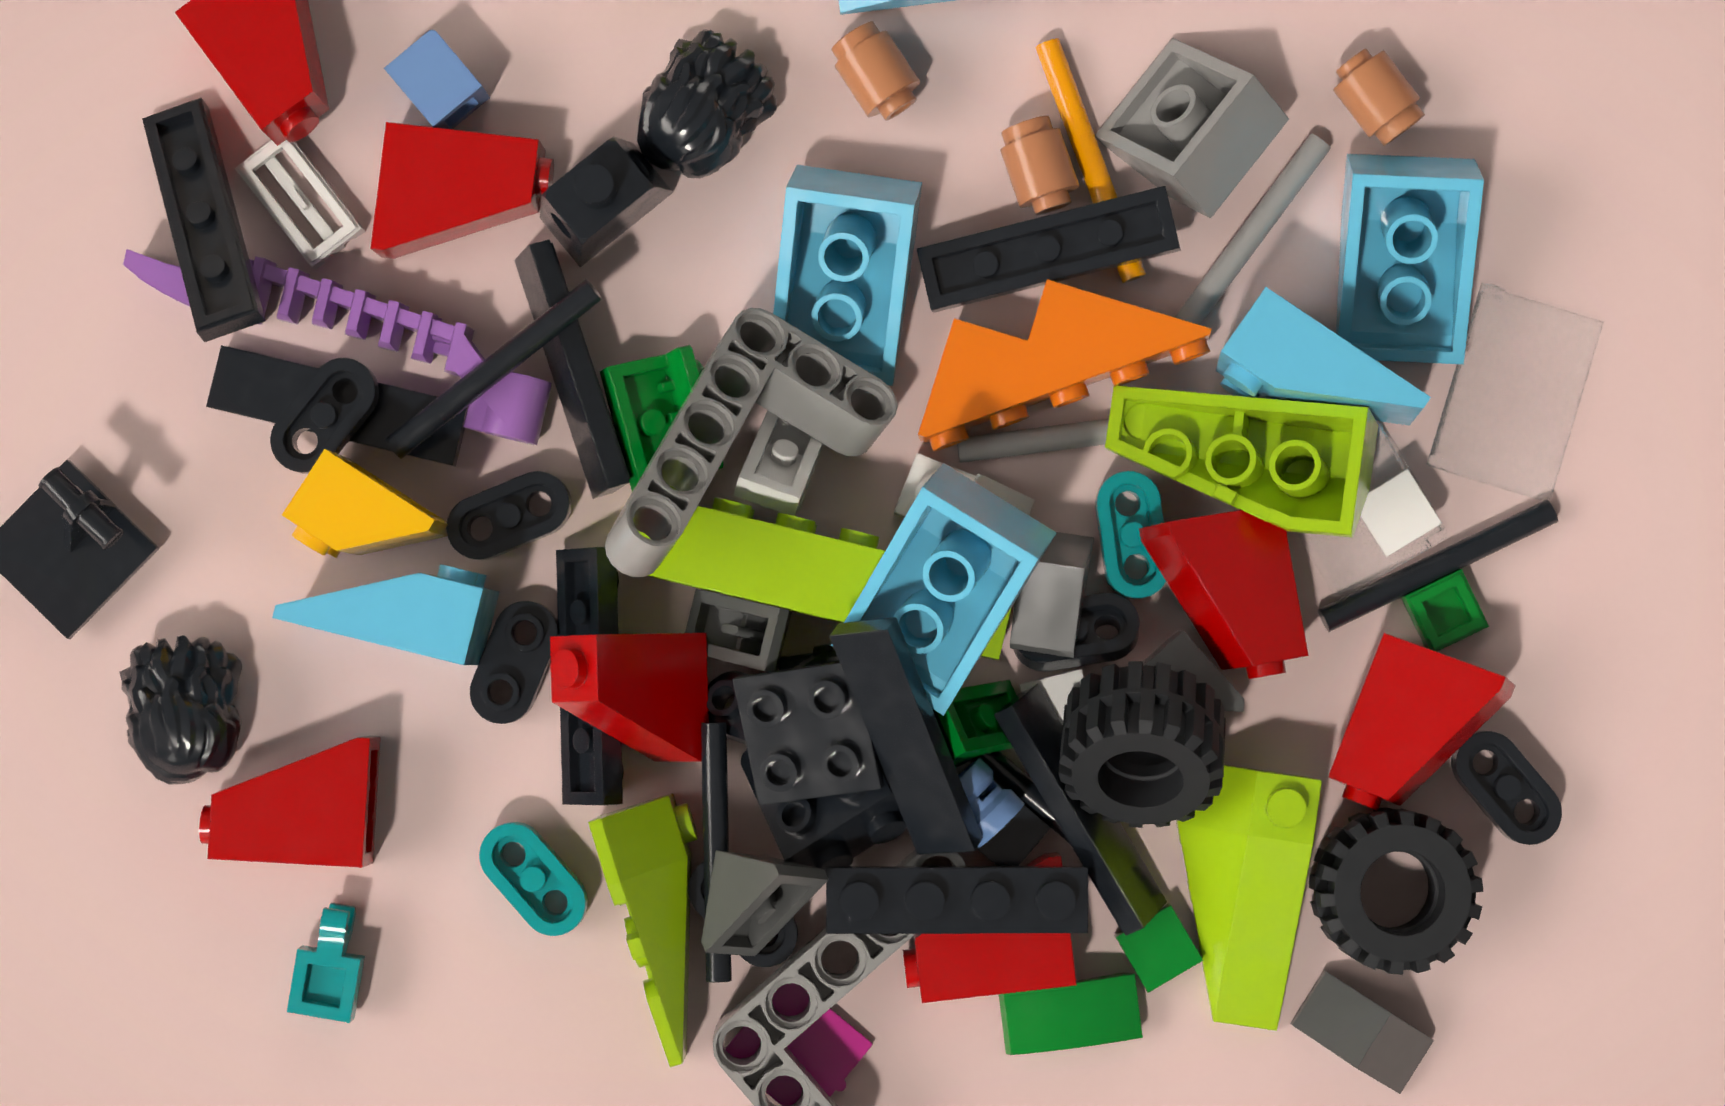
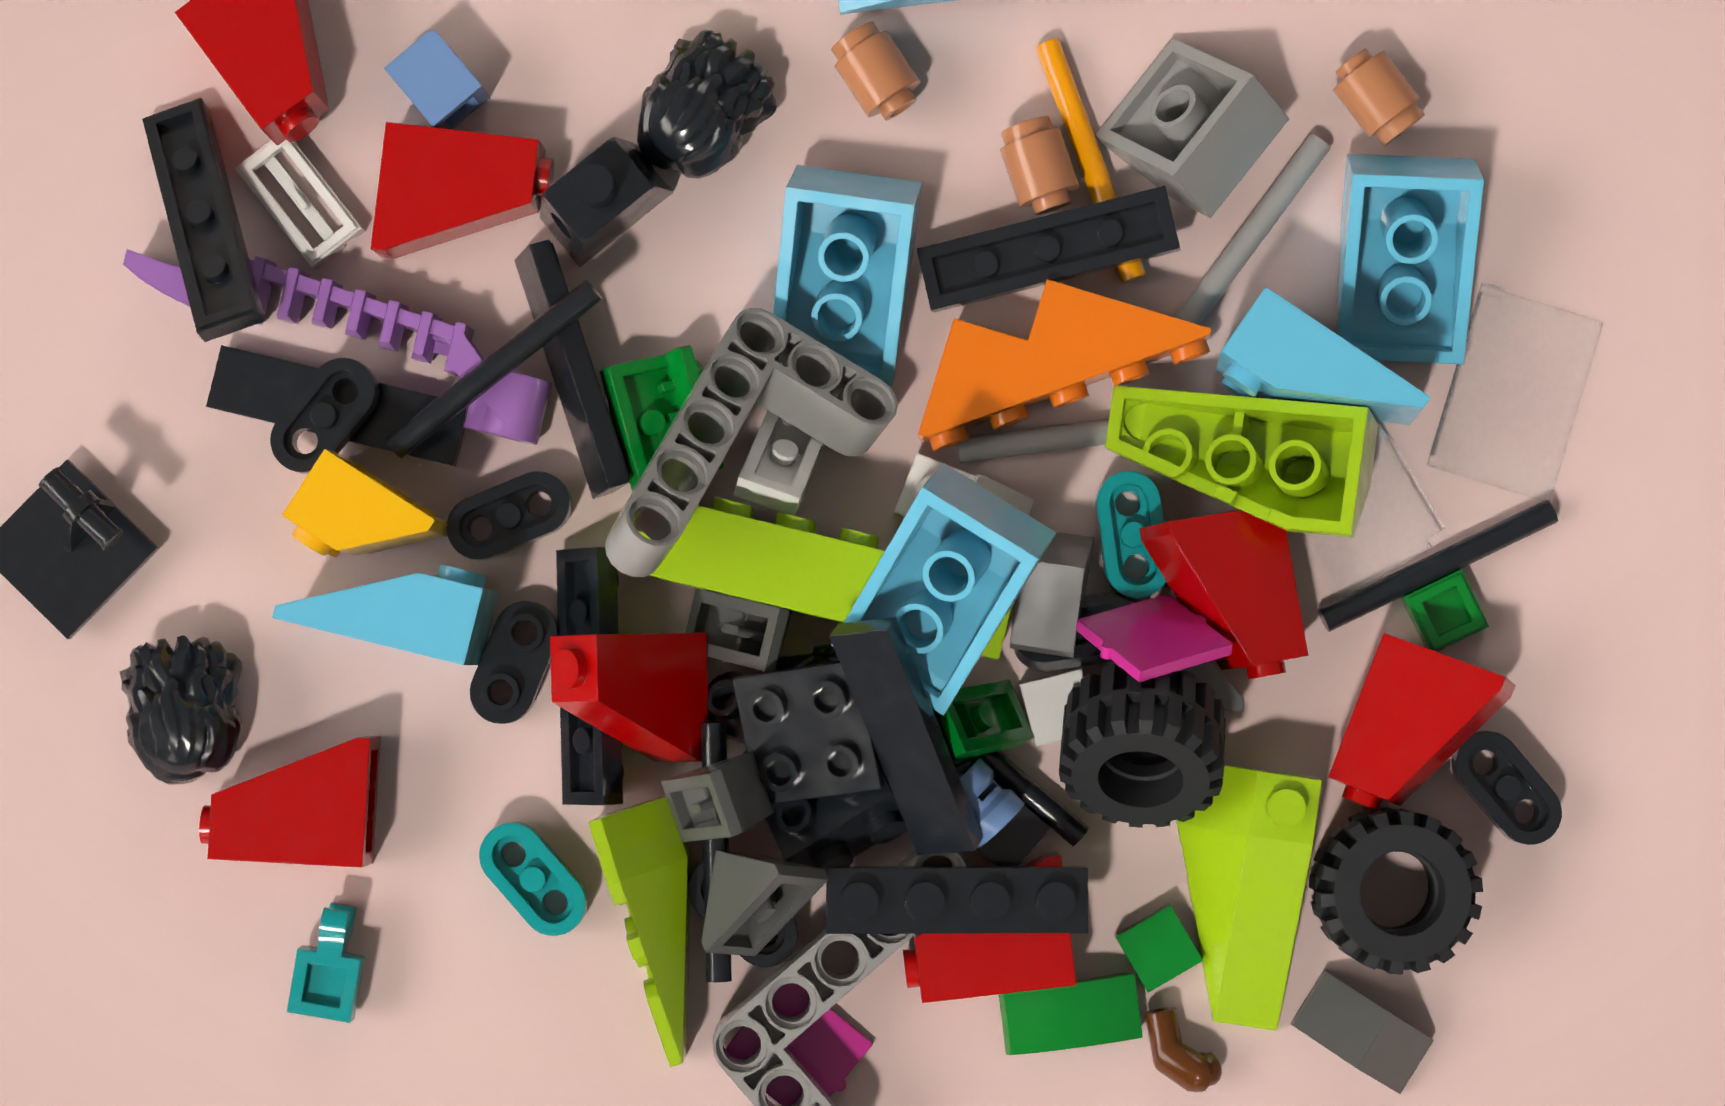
(718, 799): none -> dark grey slope
(1099, 844): black tile -> none
(1154, 637): none -> dark pink piece
(1175, 1059): none -> reddish brown arm
(1398, 513): white tile -> none

